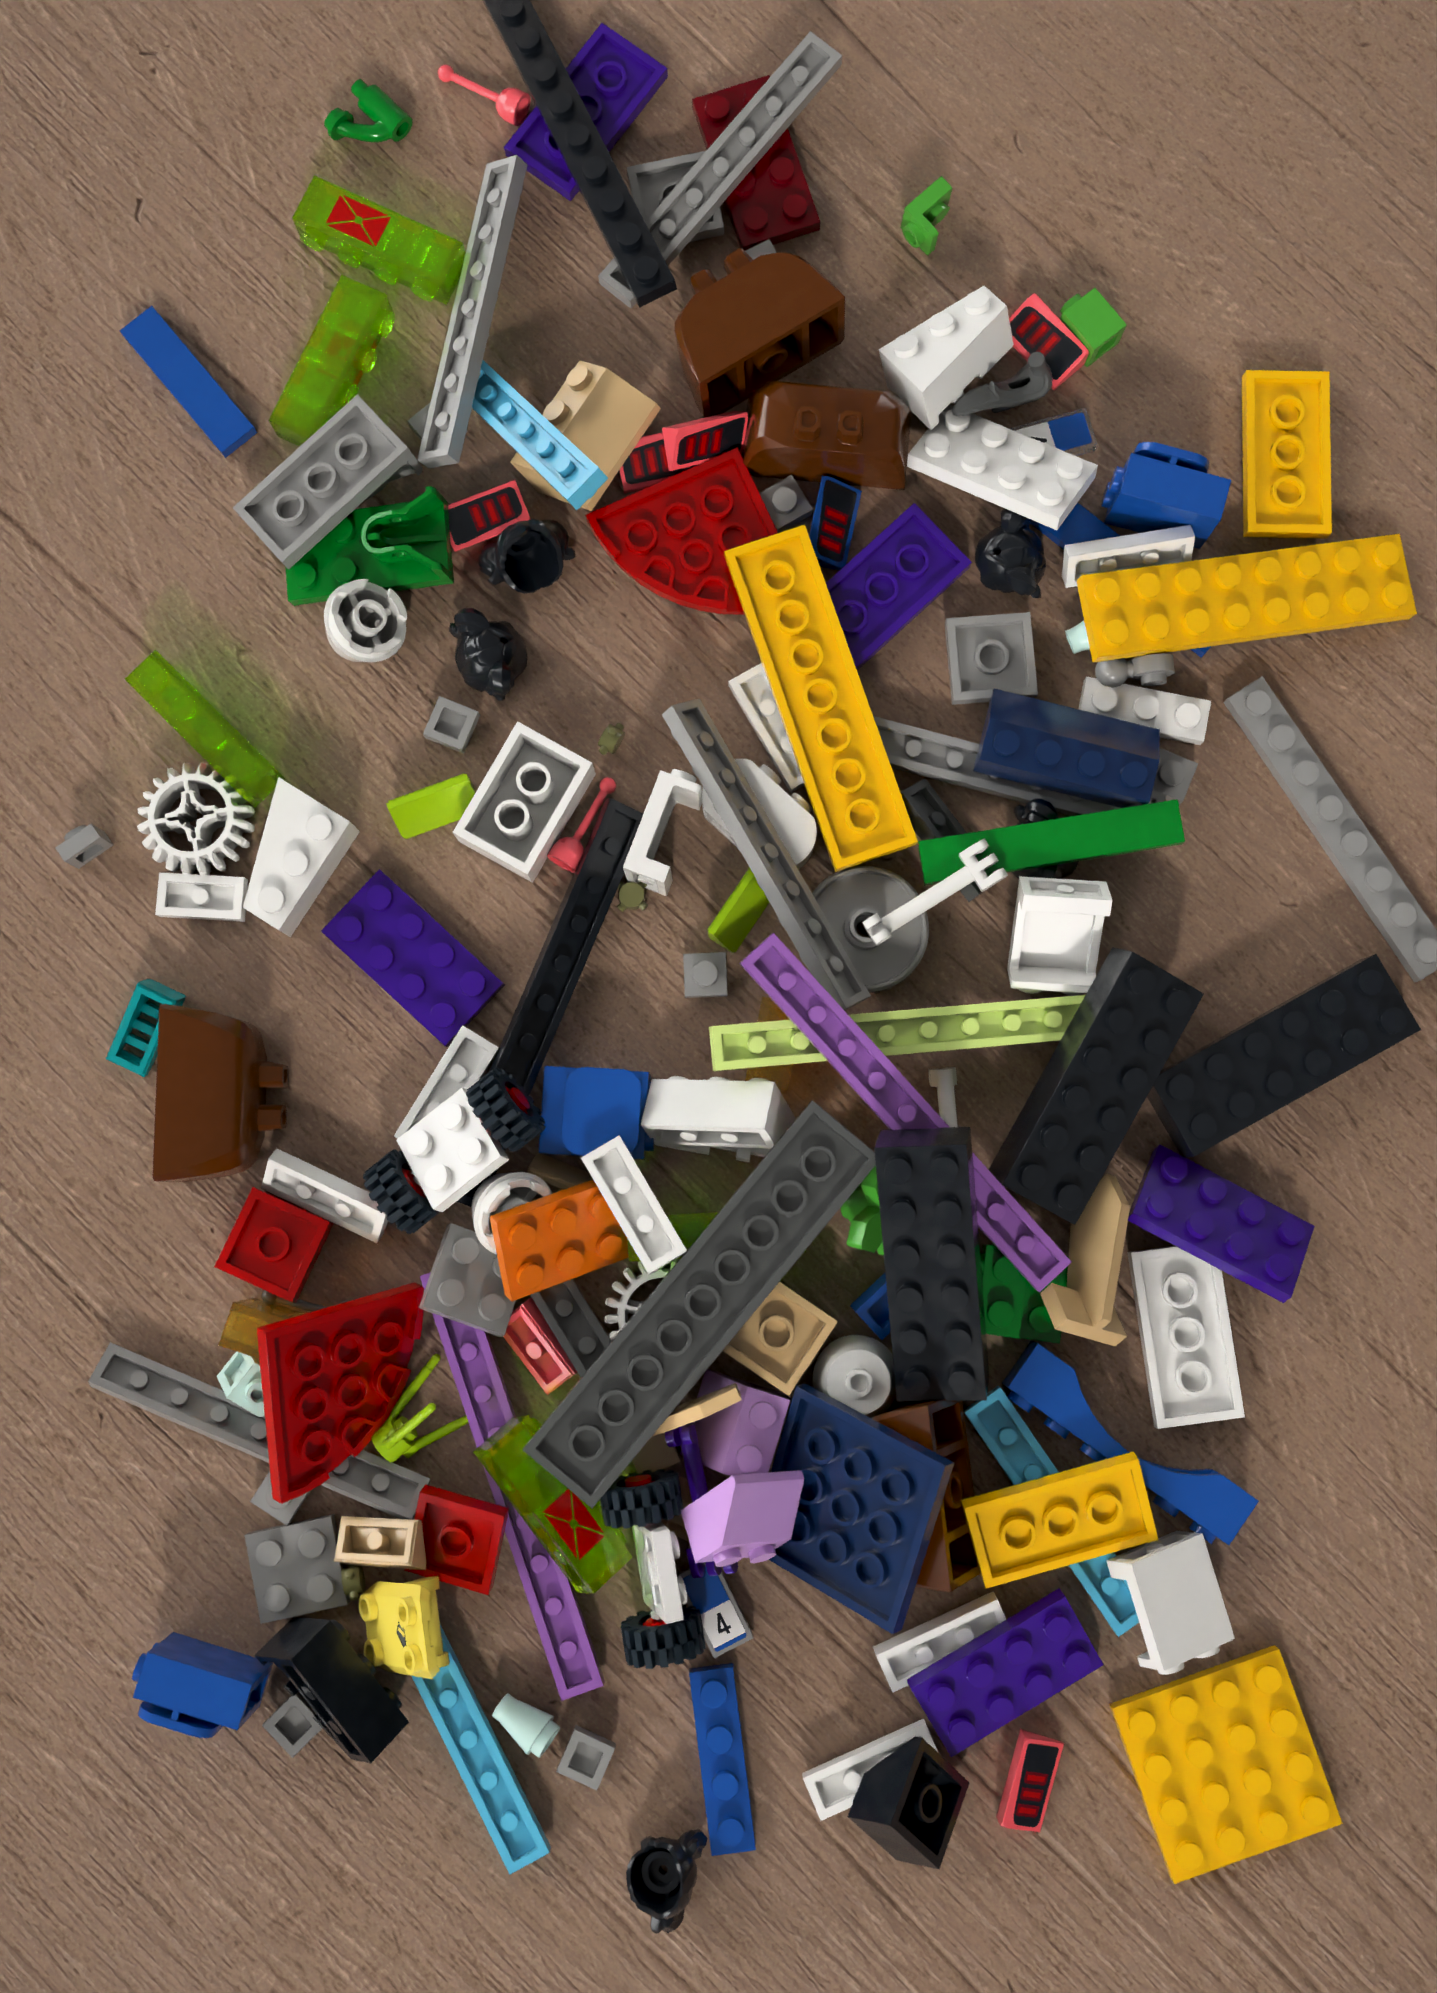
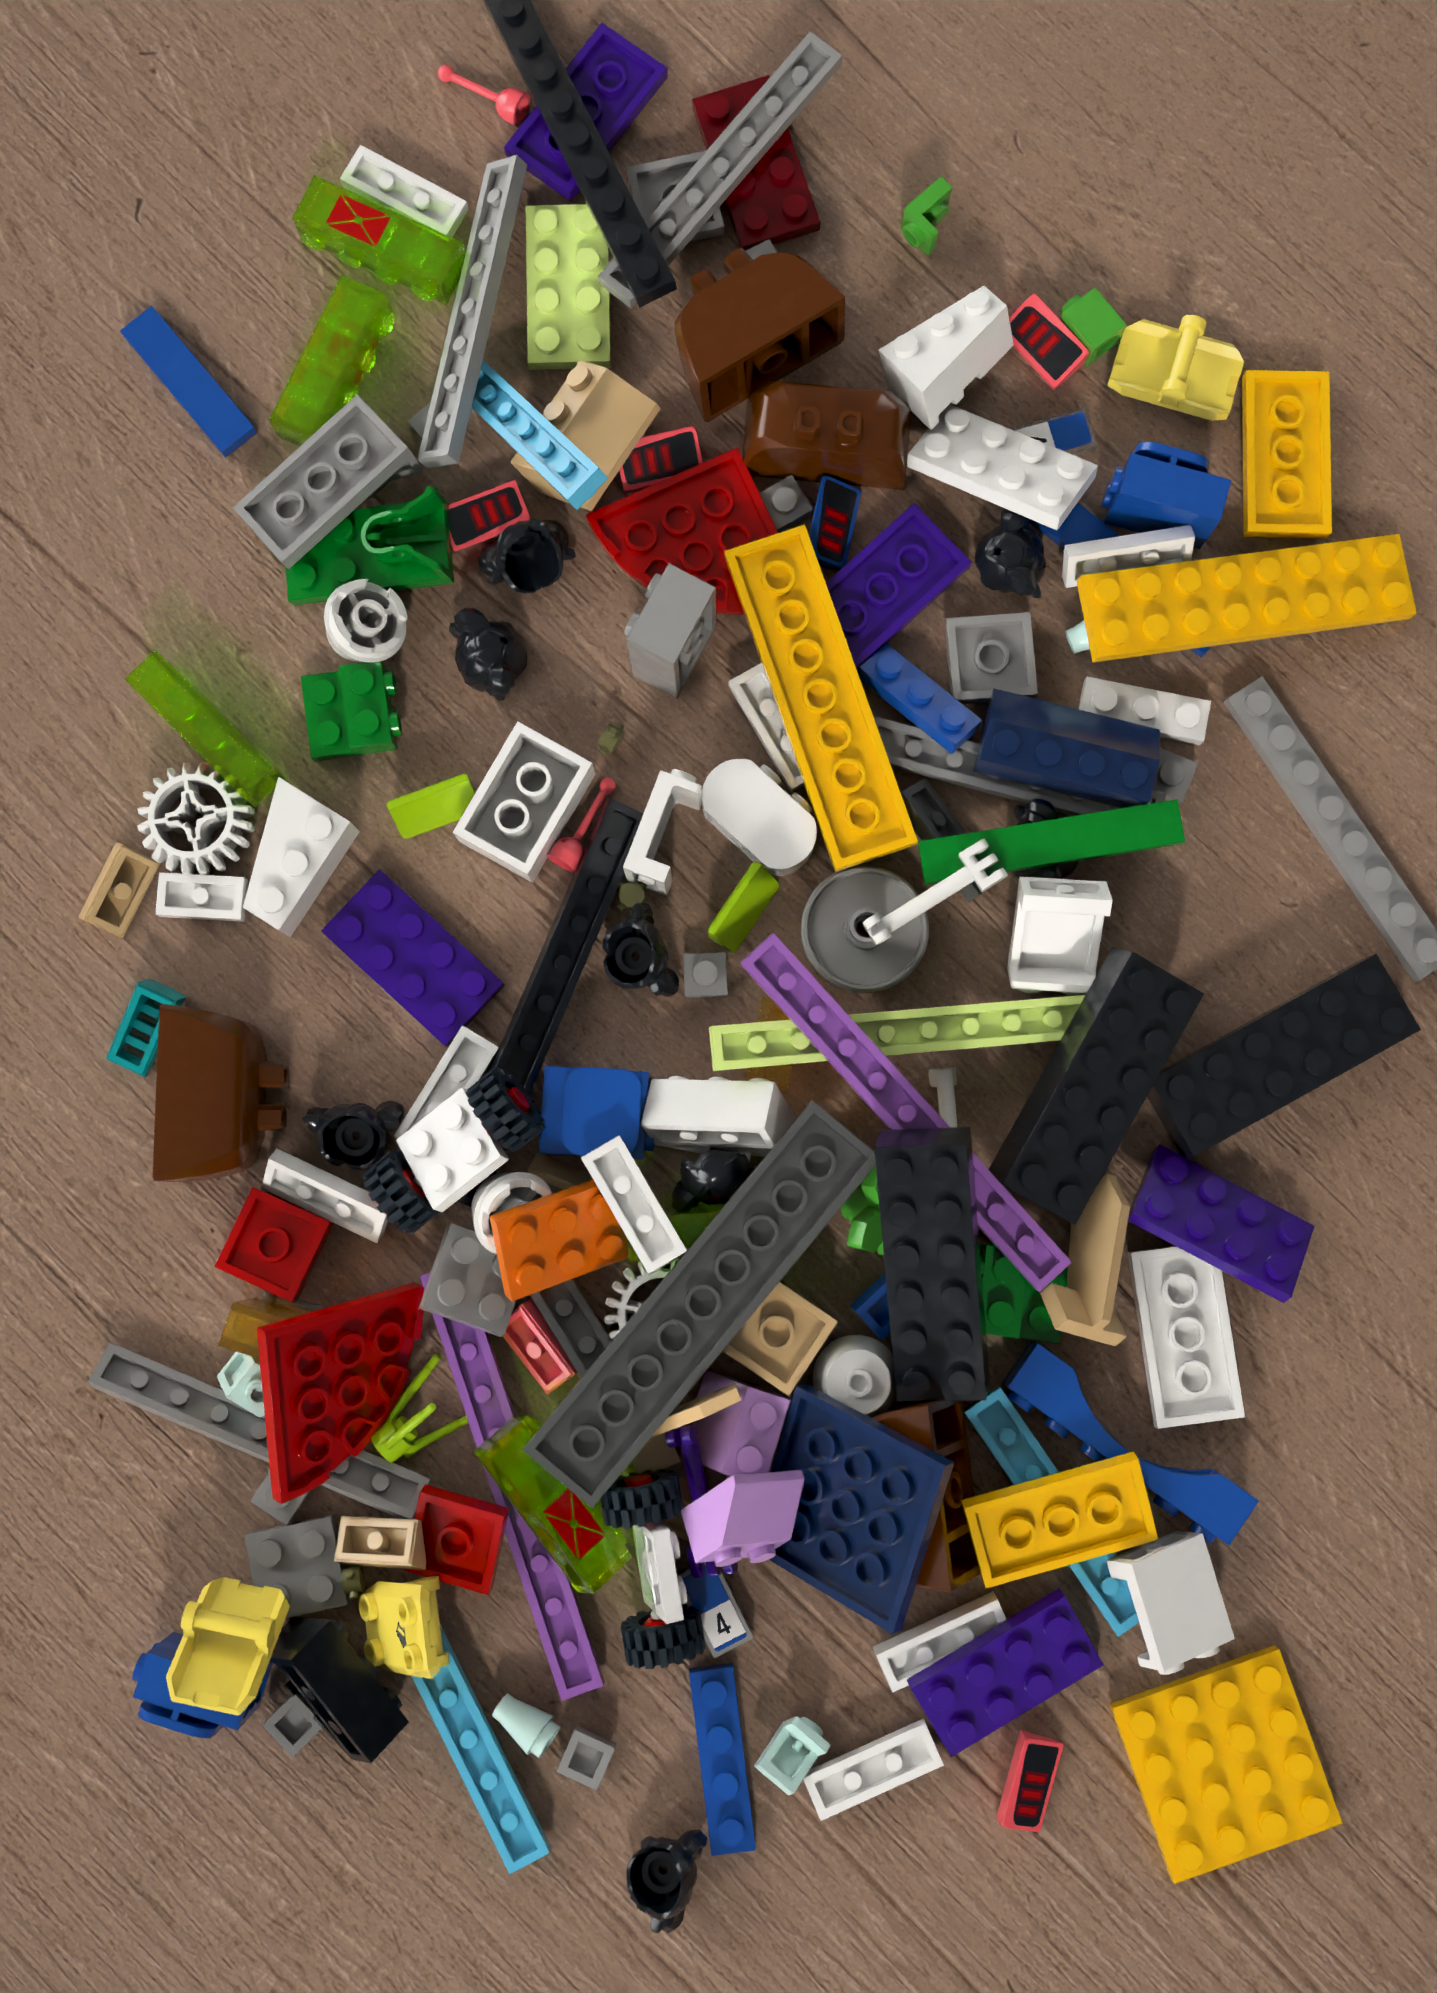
(83, 845): light grey plate -> none
(119, 889): none -> tan slope
(226, 1645): none -> light yellow shield
(337, 1126): none -> black hair
(351, 711): none -> green plate
(389, 118): green plant -> none
(403, 191): none -> white plate
(451, 724): light grey plate -> none
(564, 298): none -> yellowish green plate
(639, 936): none -> black hair
(671, 629): none -> light grey brick
(704, 438): slope -> none
(710, 1179): none -> black hair
(765, 853): light grey plate -> none
(792, 1753): none -> light aqua bracket
(910, 1803): black slope -> none
(919, 698): none -> blue plate
(1025, 386): dark grey piece -> none
(1150, 669): light grey plate -> none
(1177, 368): none -> light yellow shield

